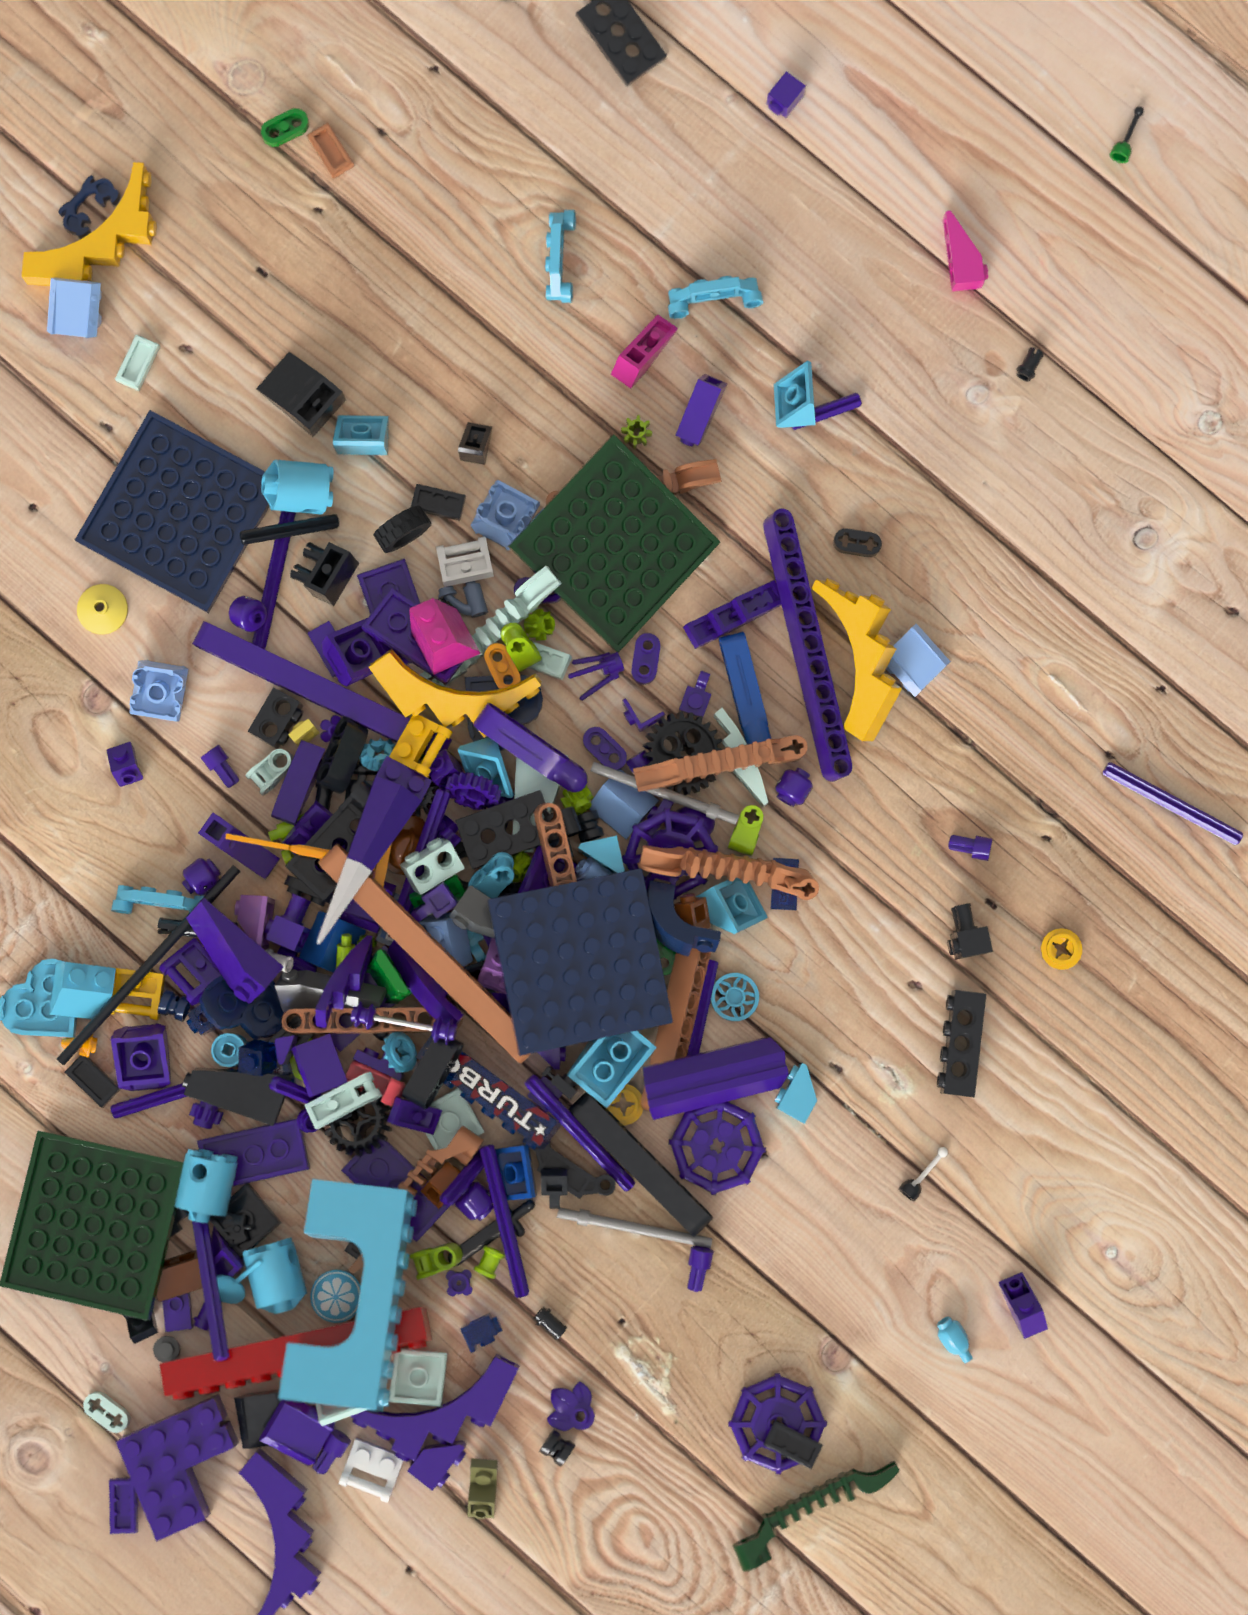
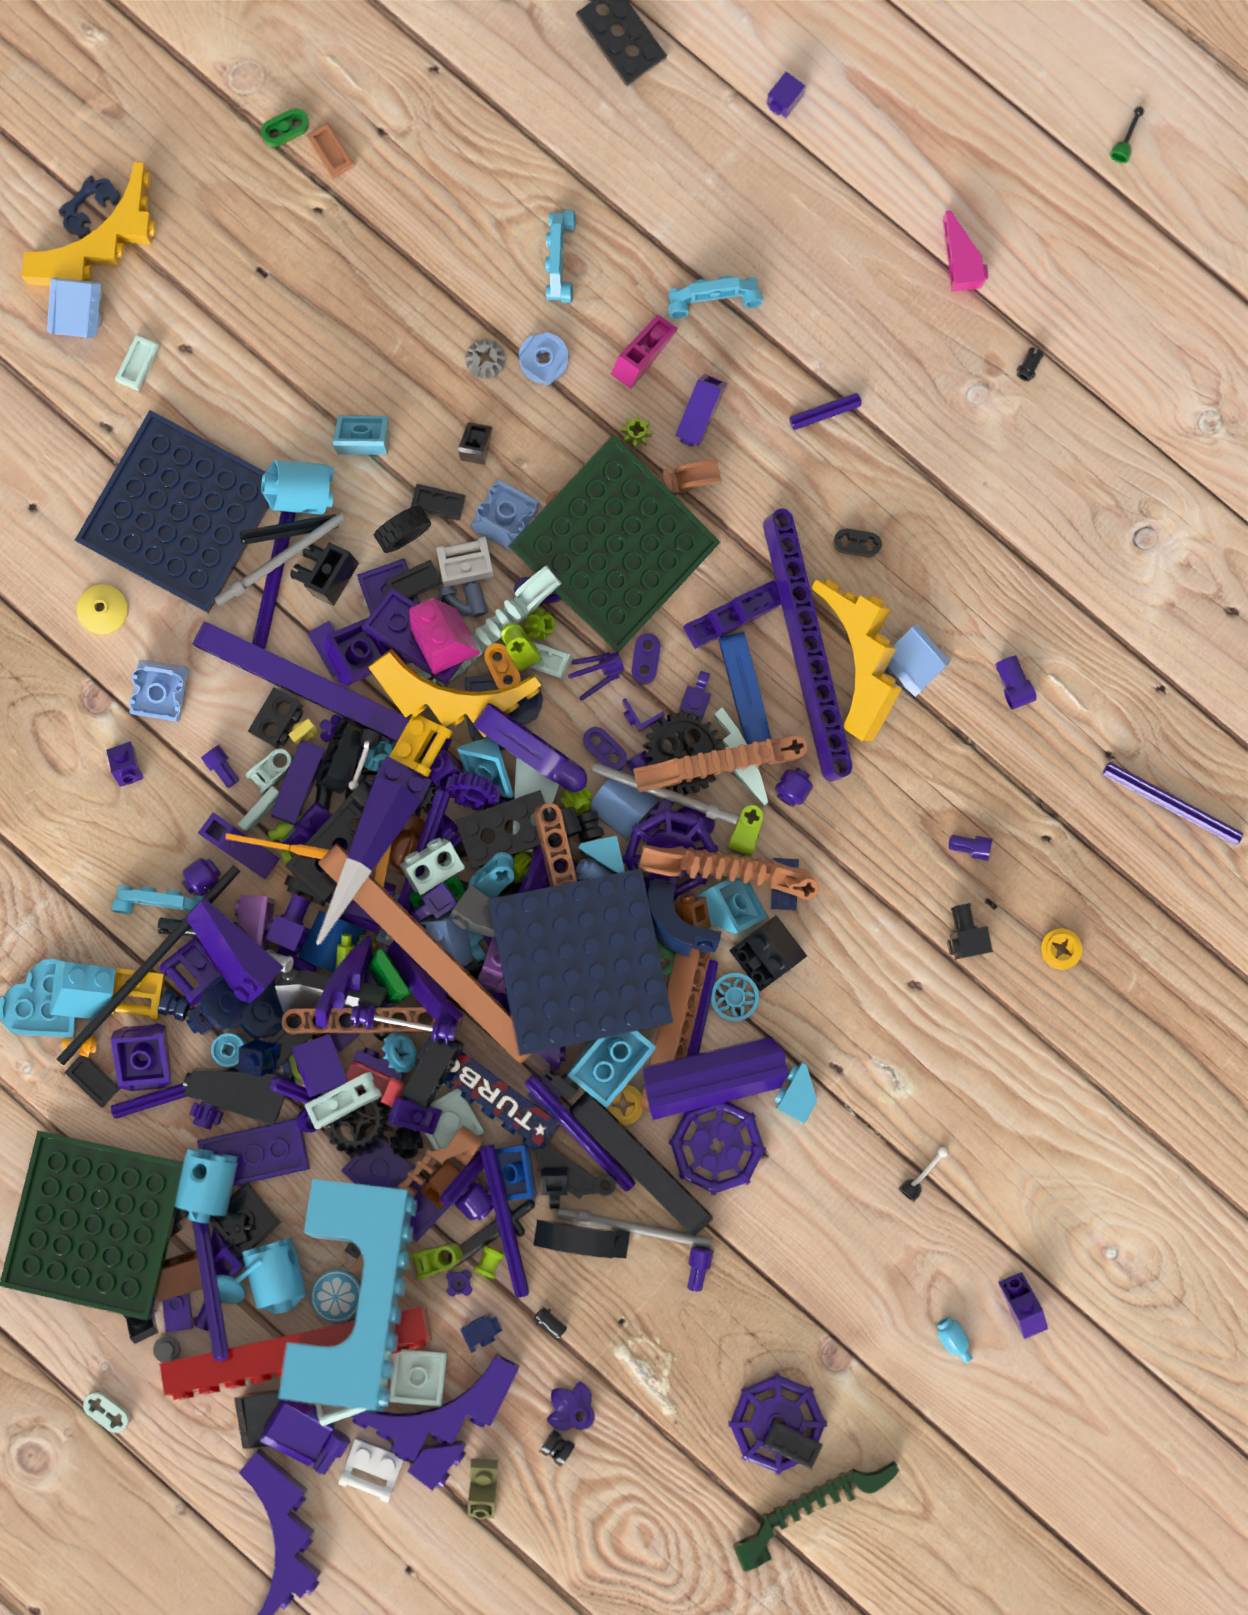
(123, 1506): dark purple plate -> none
(162, 1461): dark purple piece -> none
(239, 587): none -> light grey bar
(247, 613): dark purple head -> none
(260, 809): none -> light aqua tile
(283, 1048): dark purple slope -> none
(302, 393): black slope -> none
(369, 740): none -> hinge
(406, 1142): none -> black gear
(415, 580): none -> black tile
(487, 369): none -> light grey gear
(541, 344): none -> light blue plate
(581, 1240): none -> black arch
(768, 953): none -> black slope
(795, 398): medium azure slope -> none
(969, 1057): black brick -> none
(1017, 689): none -> dark purple piece

